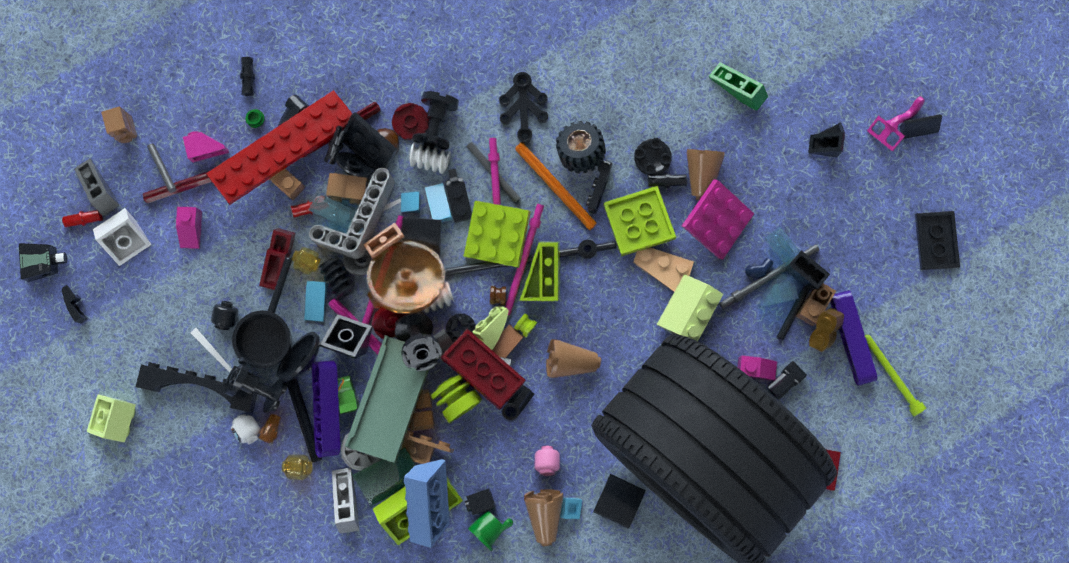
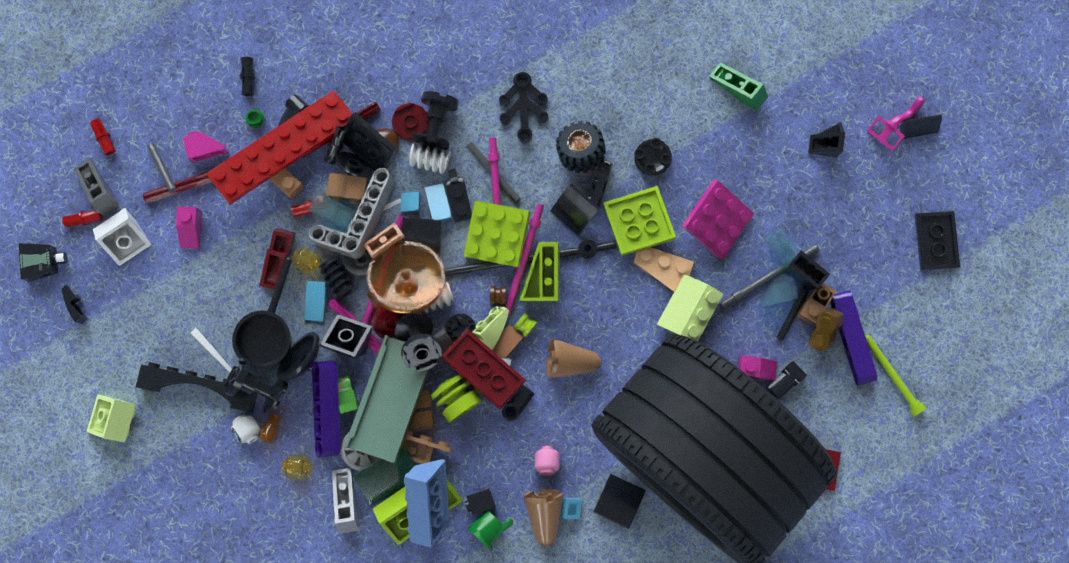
(102, 137): none -> red axle
(119, 124): medium nougat piece -> none
(224, 315): black head -> none
(303, 418): black axle -> none
(556, 186): orange axle -> none
(574, 209): none -> black slope
(667, 180): black pin -> none
(703, 169): medium nougat cone -> none
(759, 271): dark blue arm -> none

